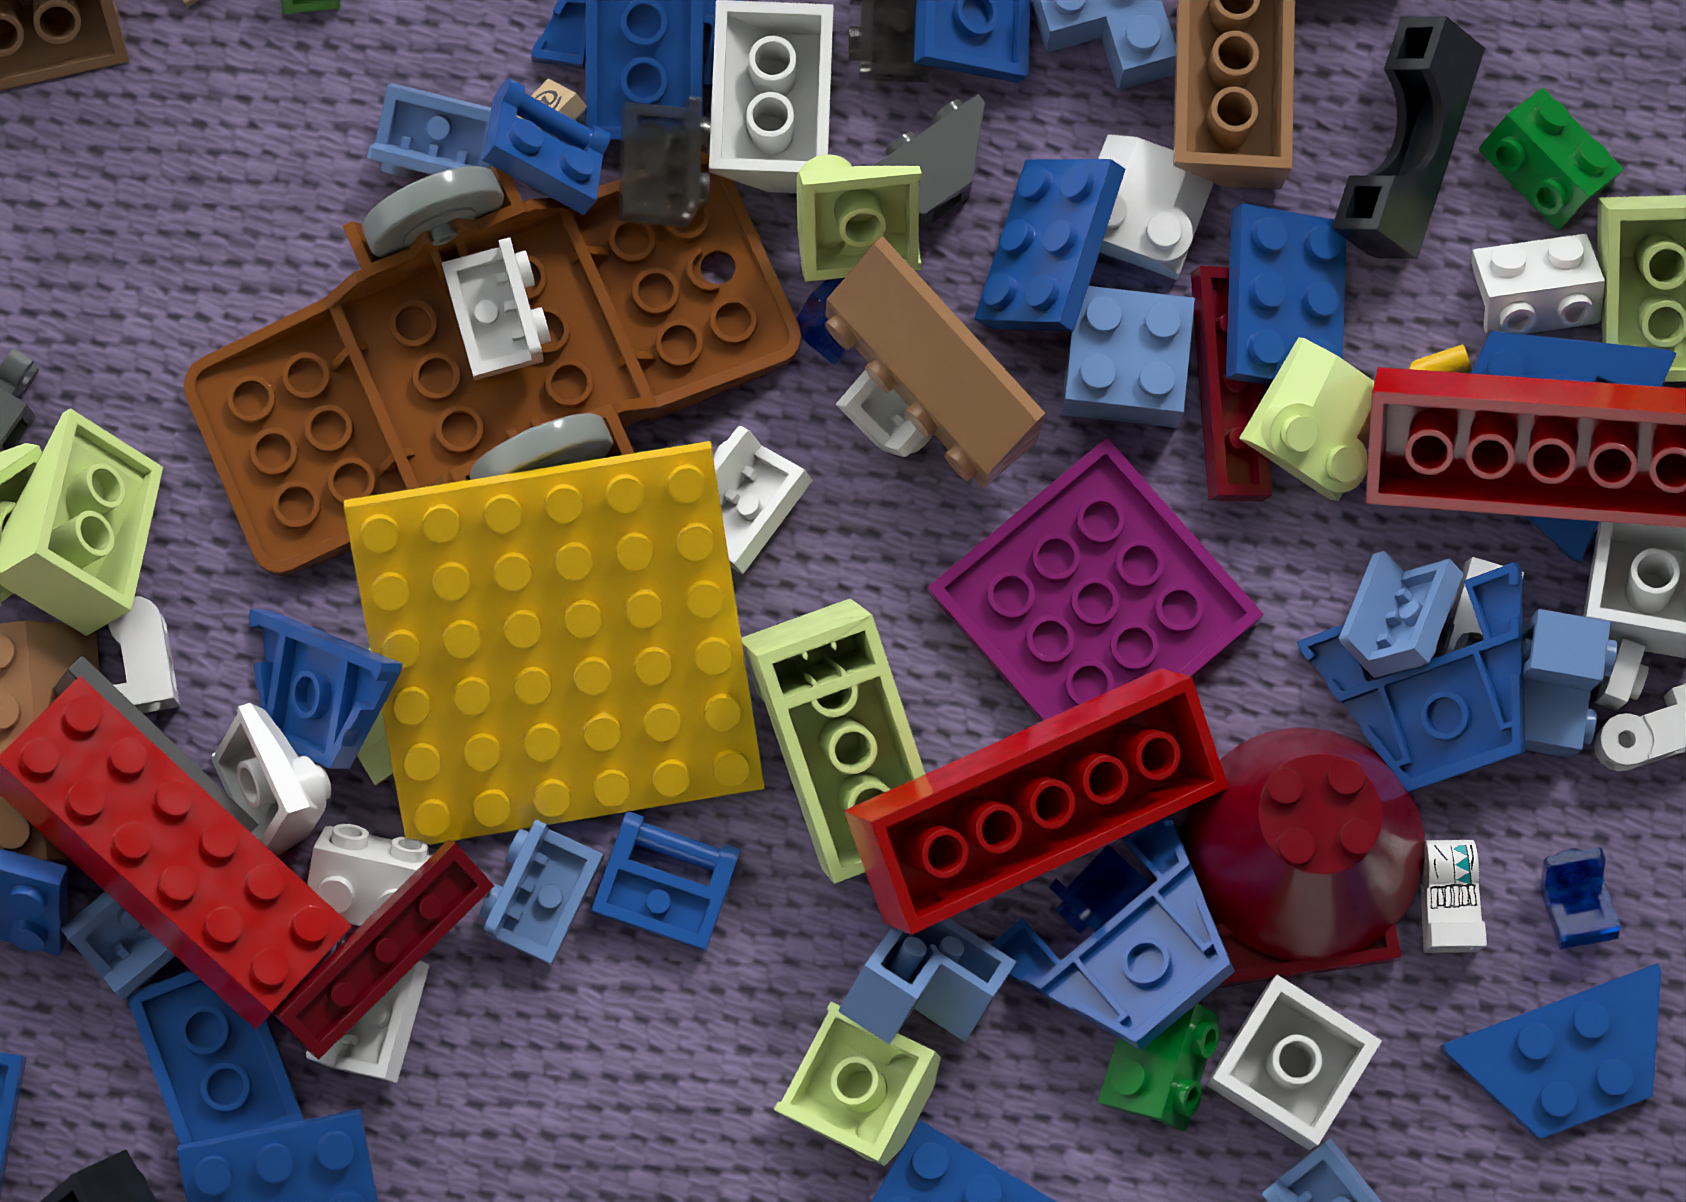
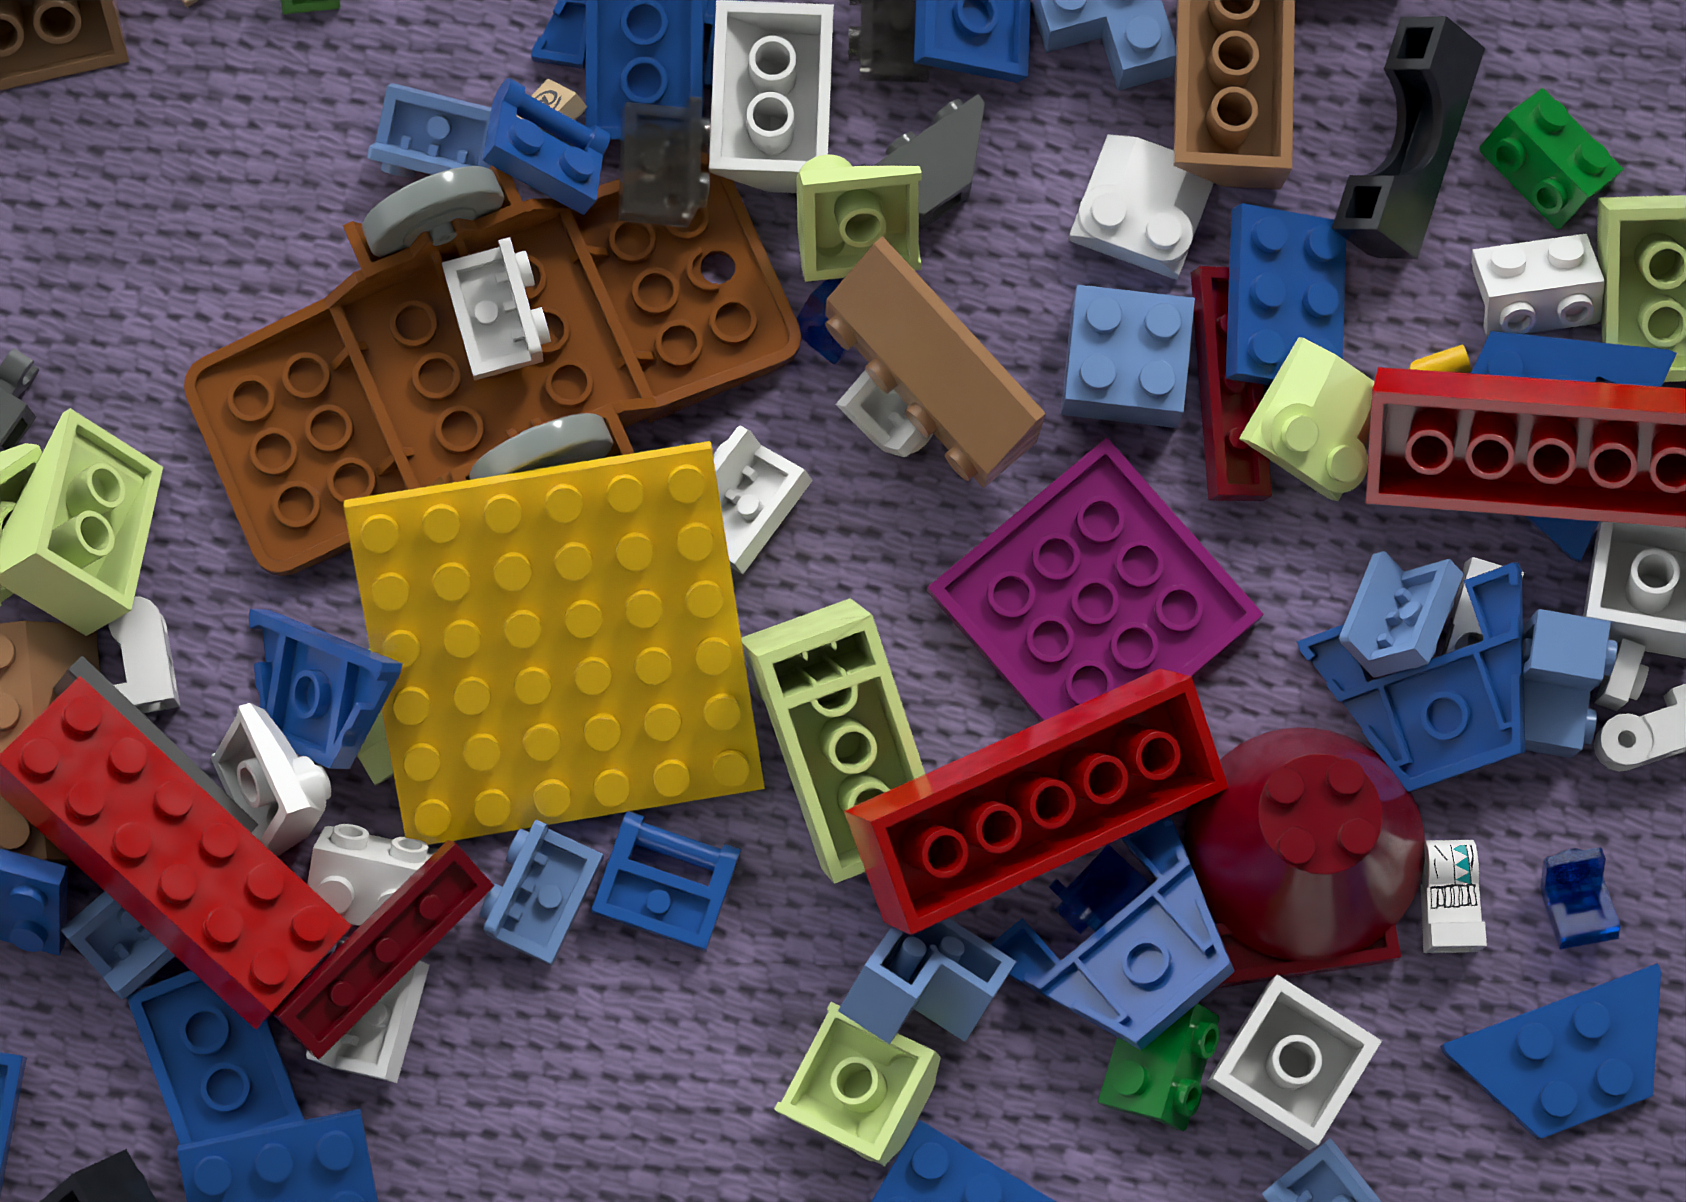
(1049, 244): blue plate -> none

